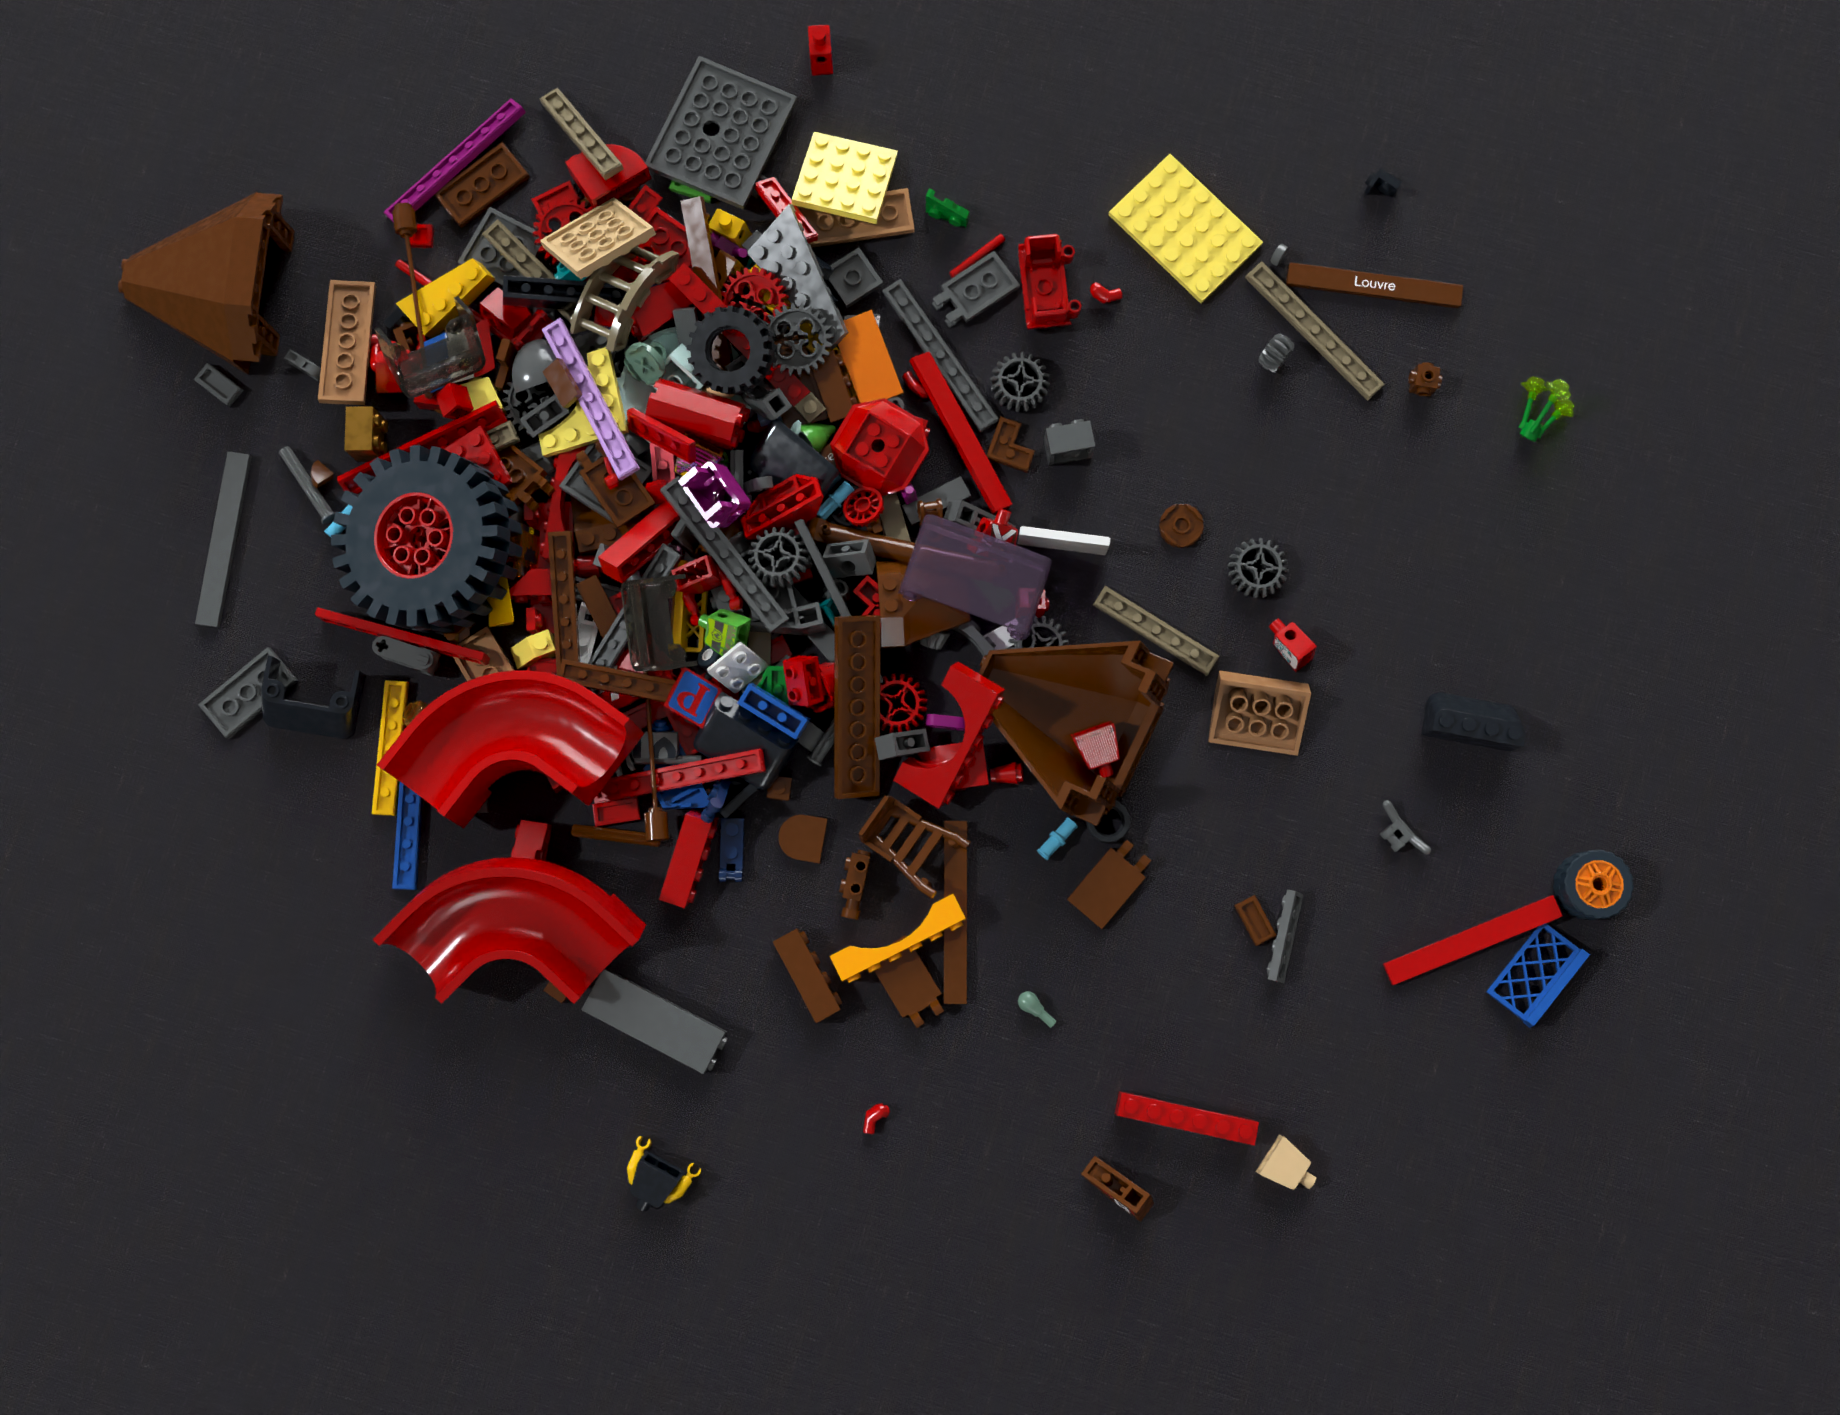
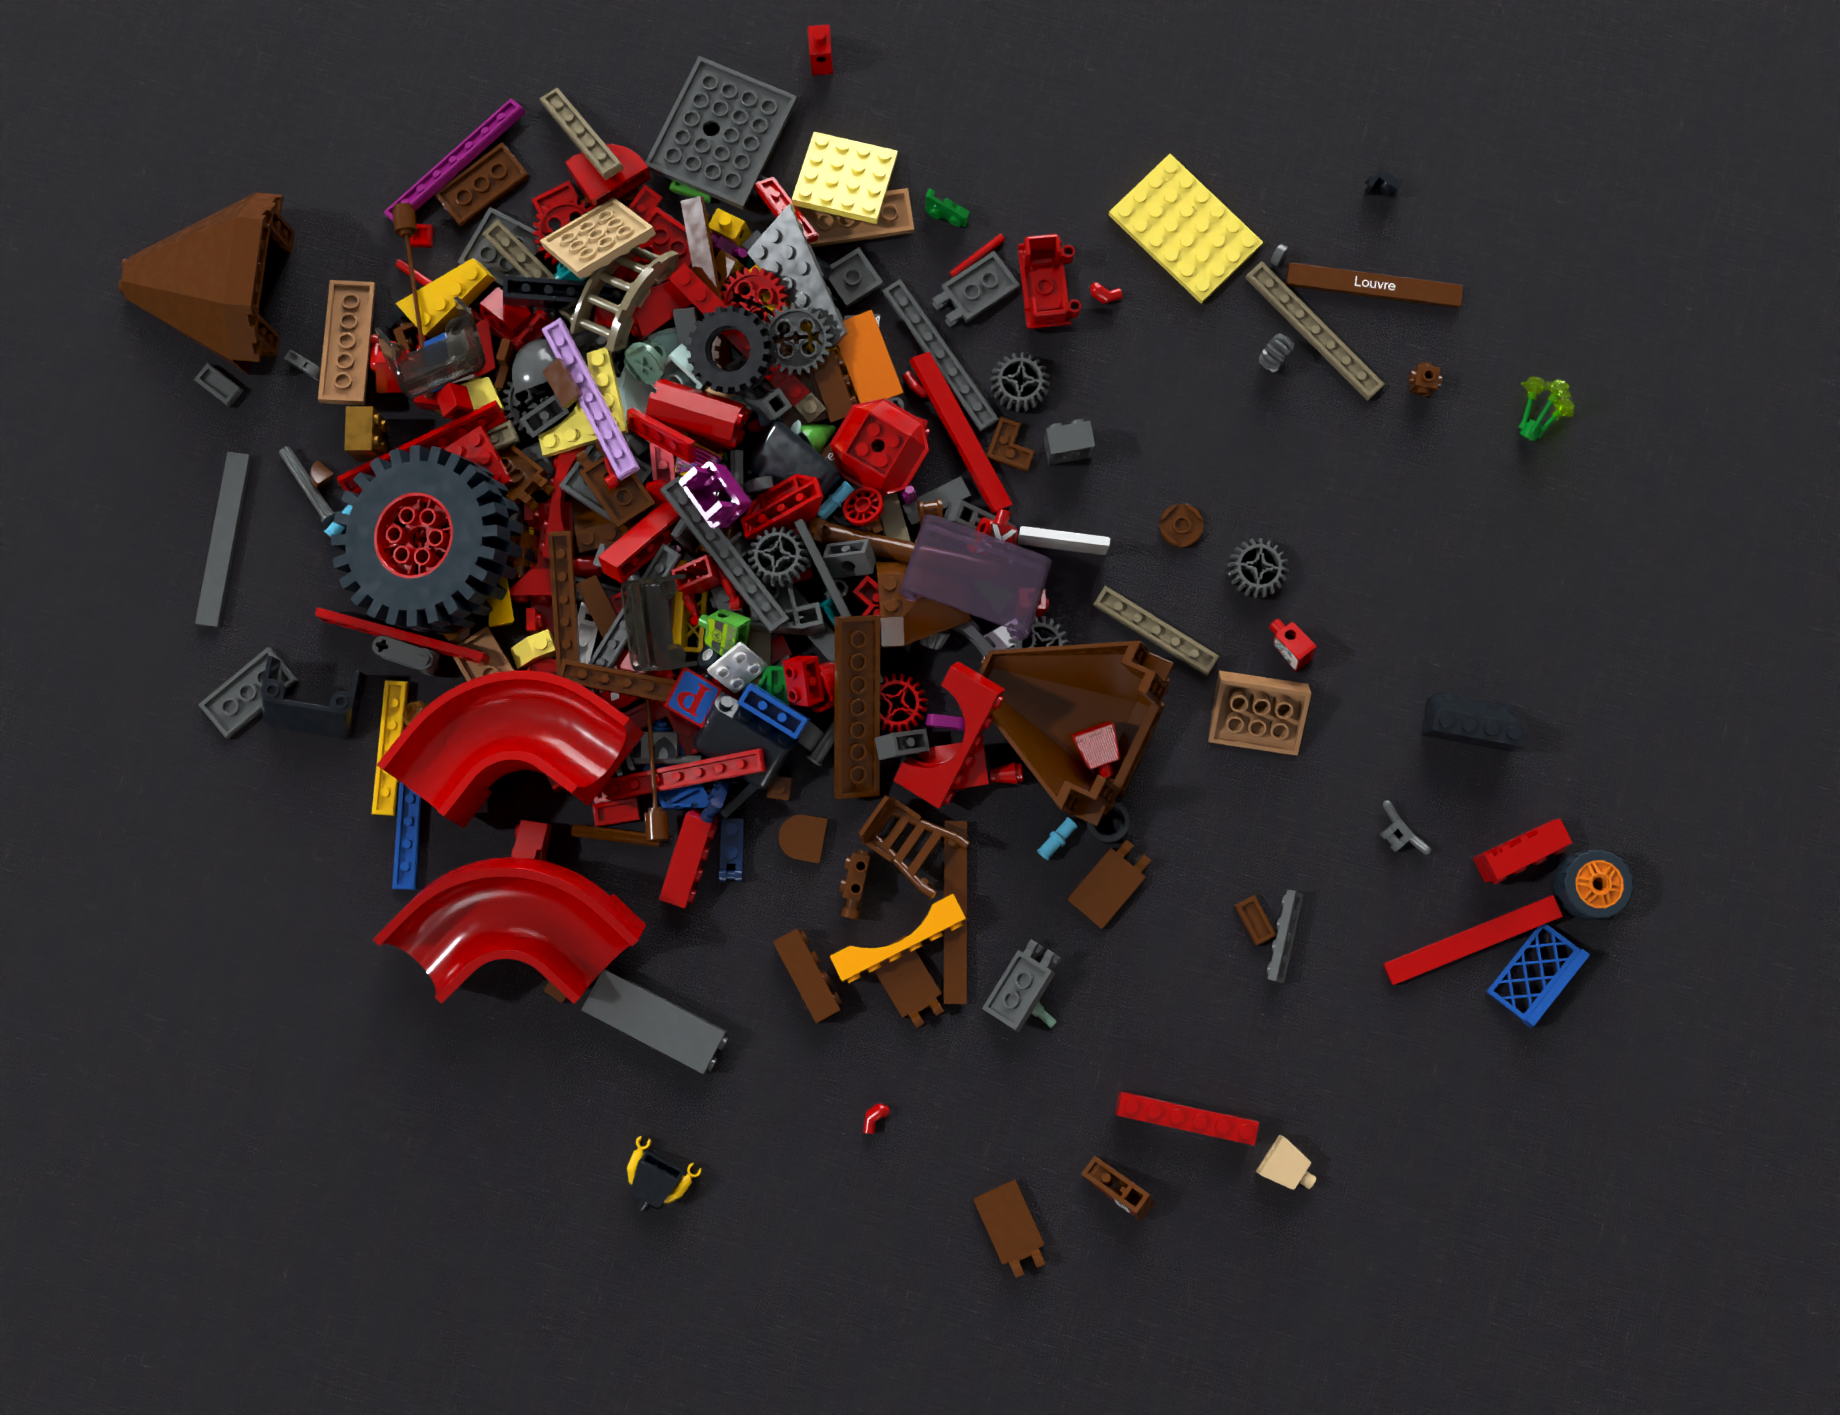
(1010, 1225): none -> reddish brown tile
(1022, 986): none -> dark grey tile
(1522, 851): none -> red wedge

